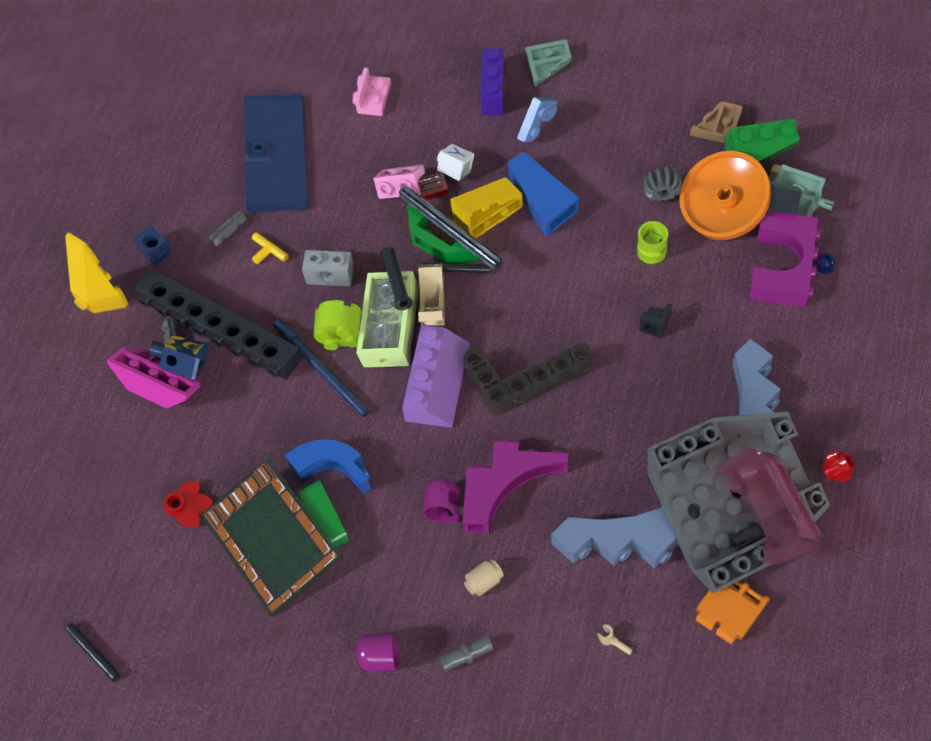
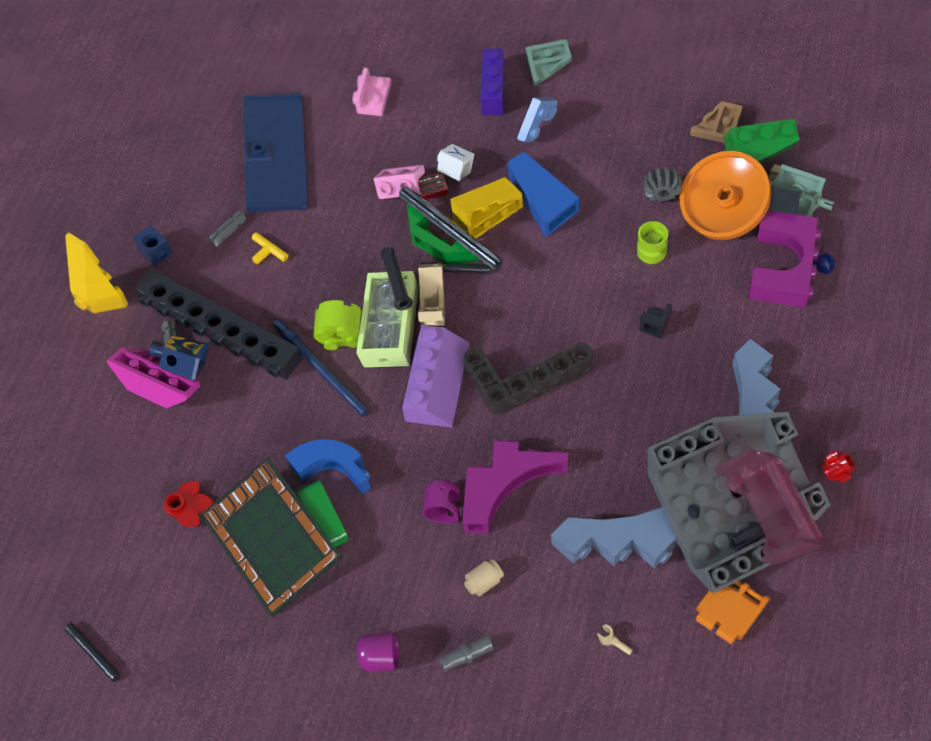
(328, 268): light grey brick -> none

